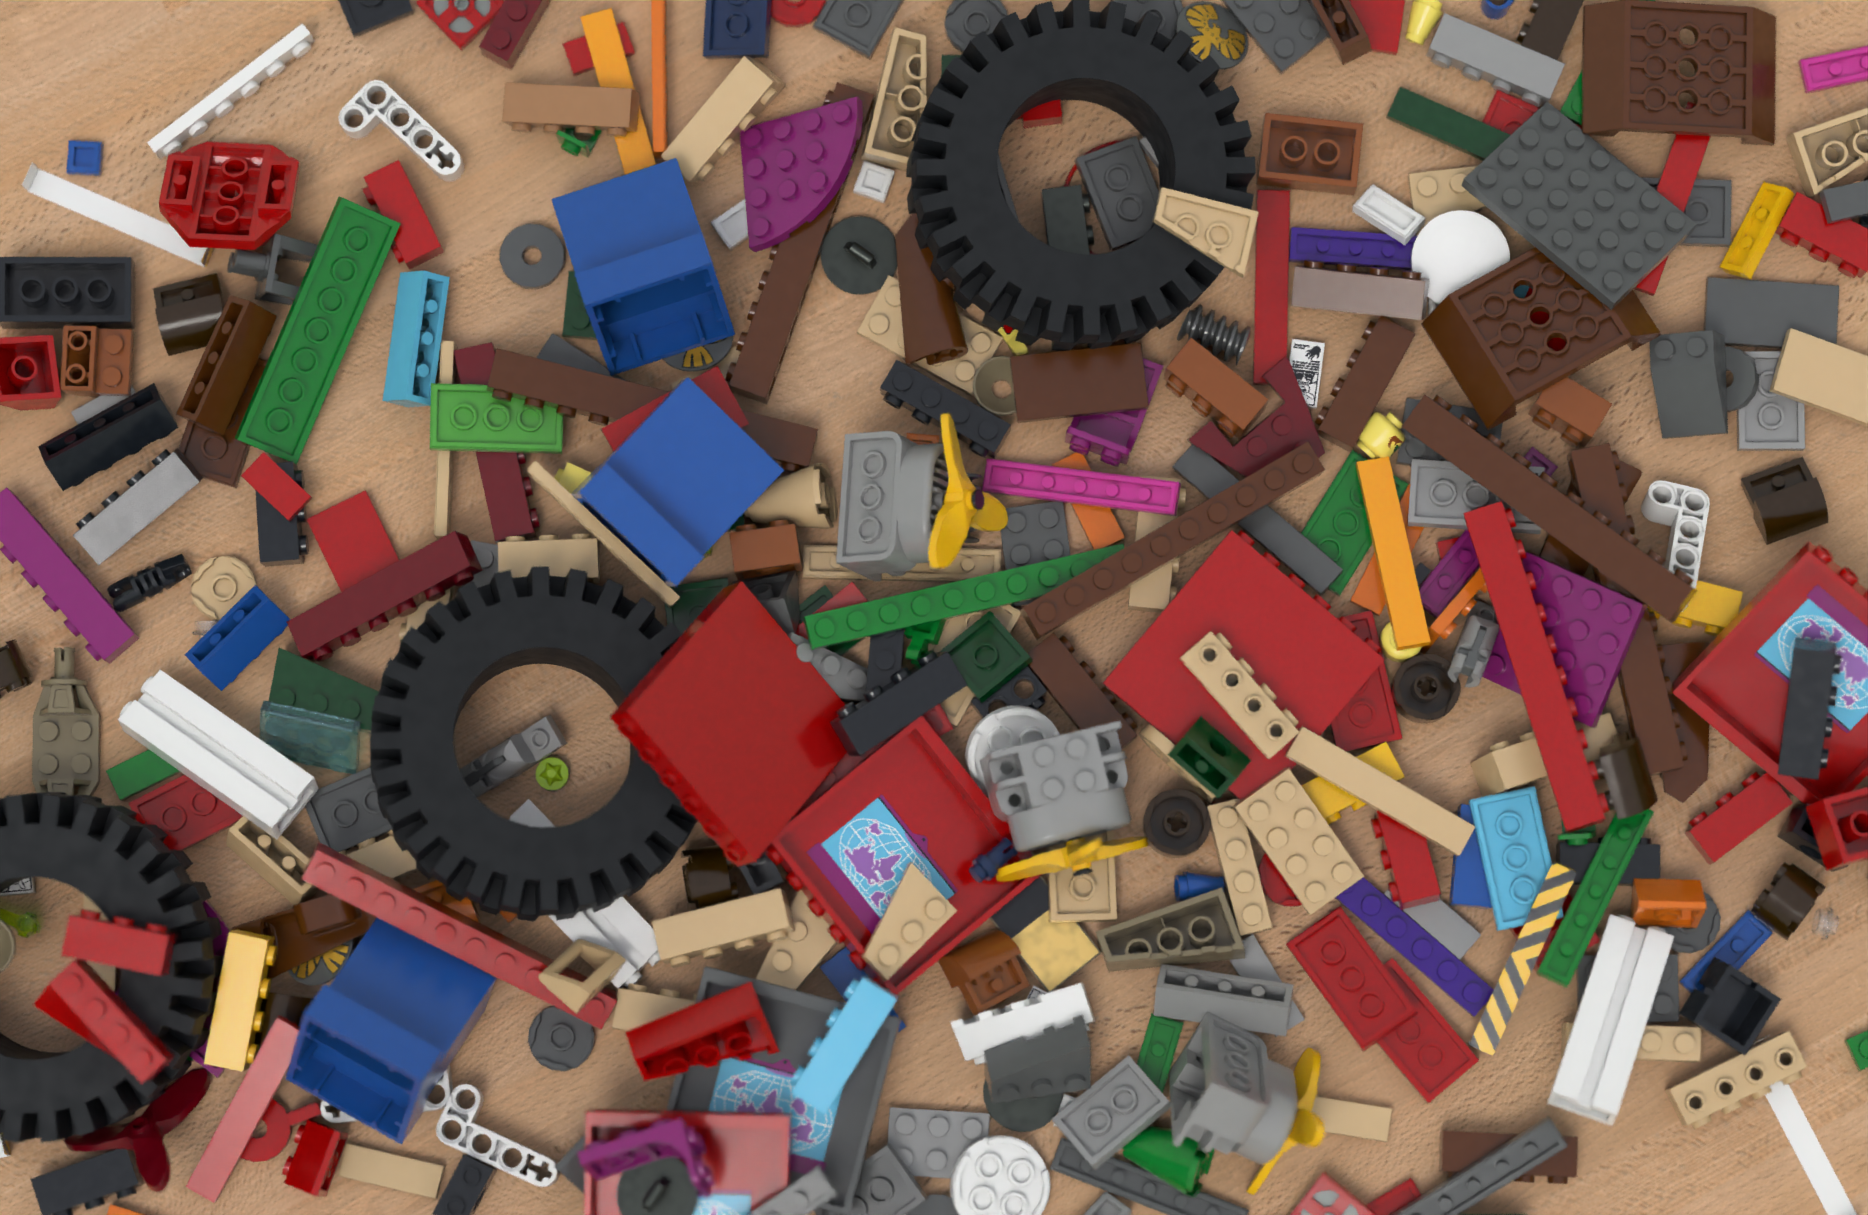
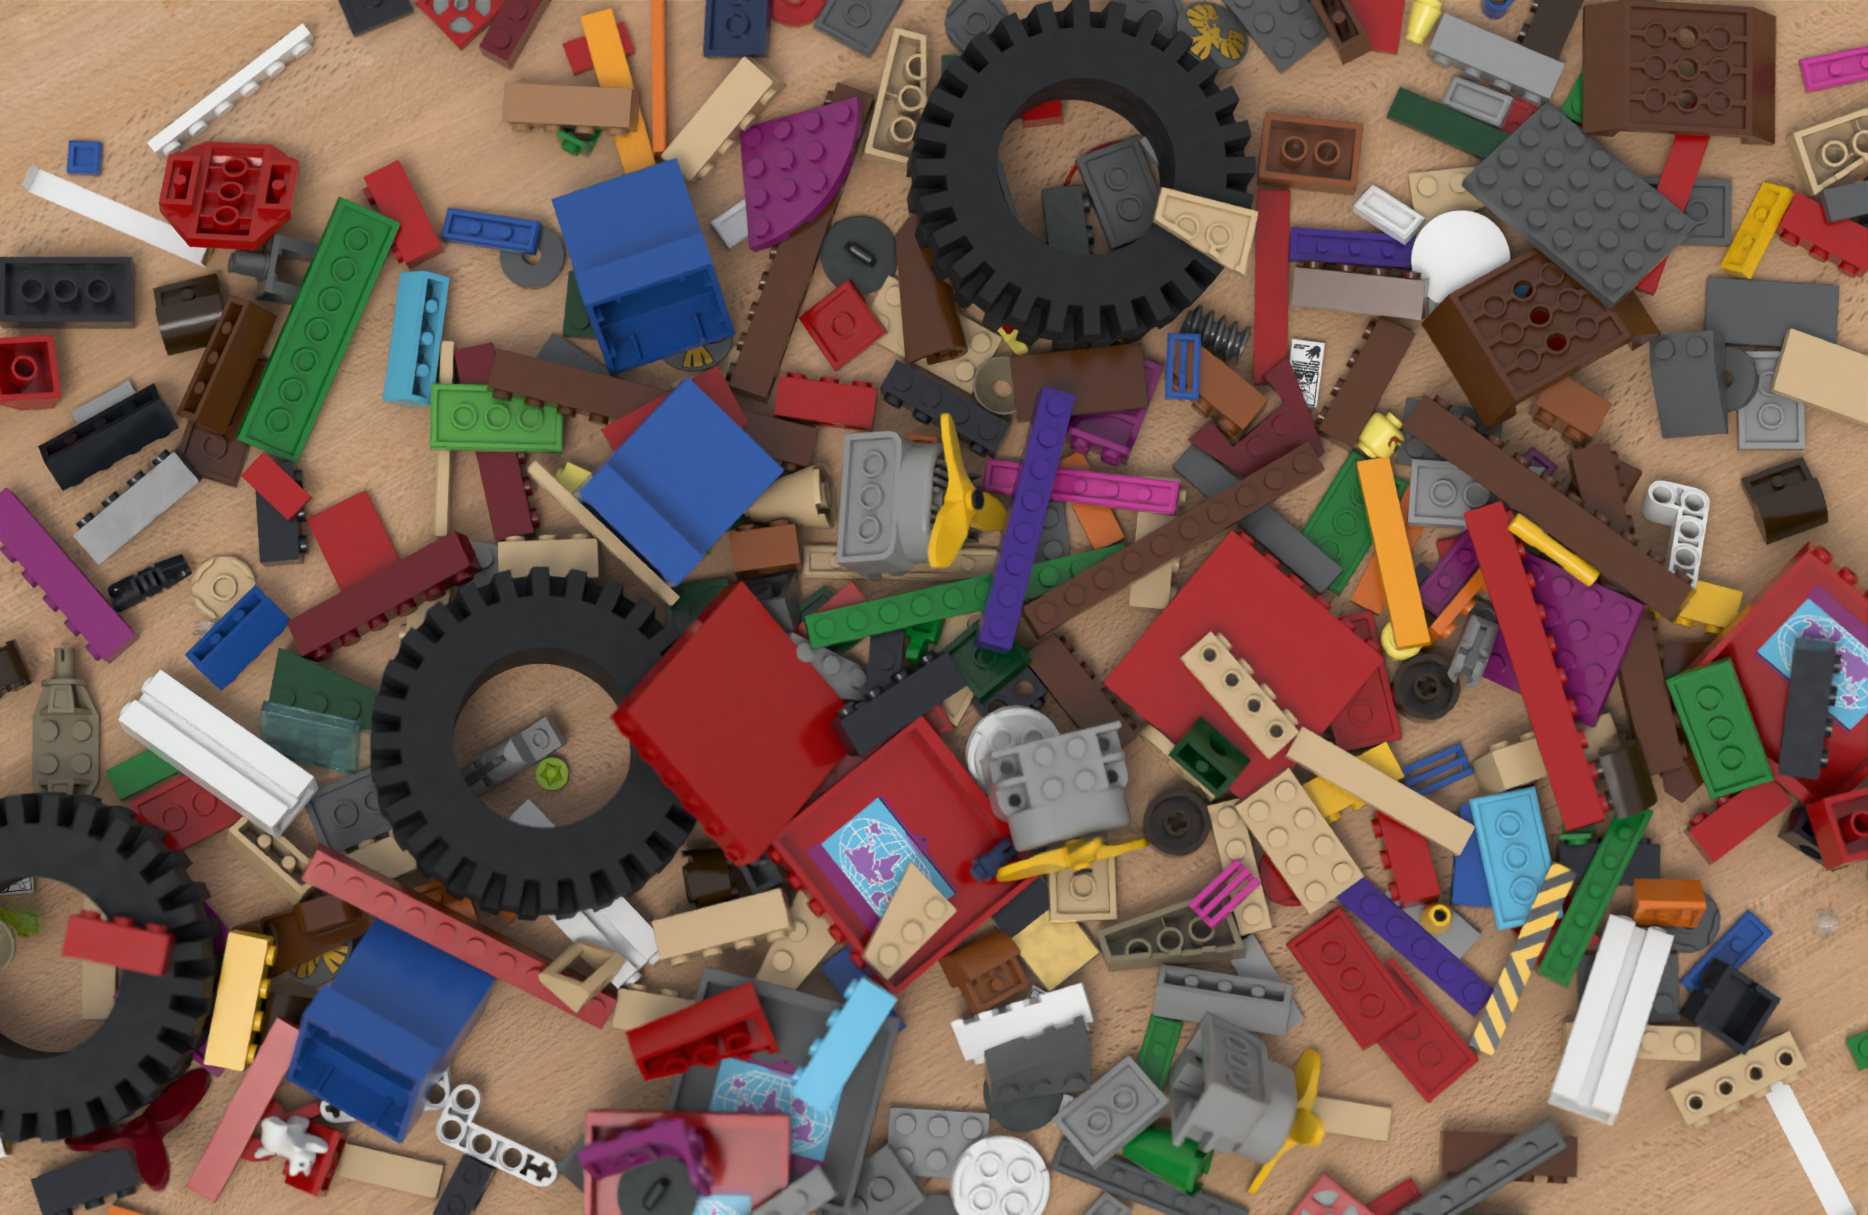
(96, 361): dark orange brick -> none
(97, 1014): red wedge -> none
(292, 1142): none -> white animal
(407, 134): white beam -> none
(491, 231): none -> blue tile
(560, 1039): dark grey tile -> none
(826, 402): none -> red brick
(843, 325): none -> red tile
(874, 181): white tile -> none
(1024, 520): none -> dark purple brick
(1181, 395): none -> blue tile
(1194, 884): blue cone -> none
(1215, 885): none -> dark pink tile
(1428, 921): none -> yellow cone
(1462, 760): none -> blue tile
(1478, 102): none -> light grey tile
(1570, 561): none -> yellow piece
(1720, 728): none -> green tile
(1788, 901): dark brown brick -> none

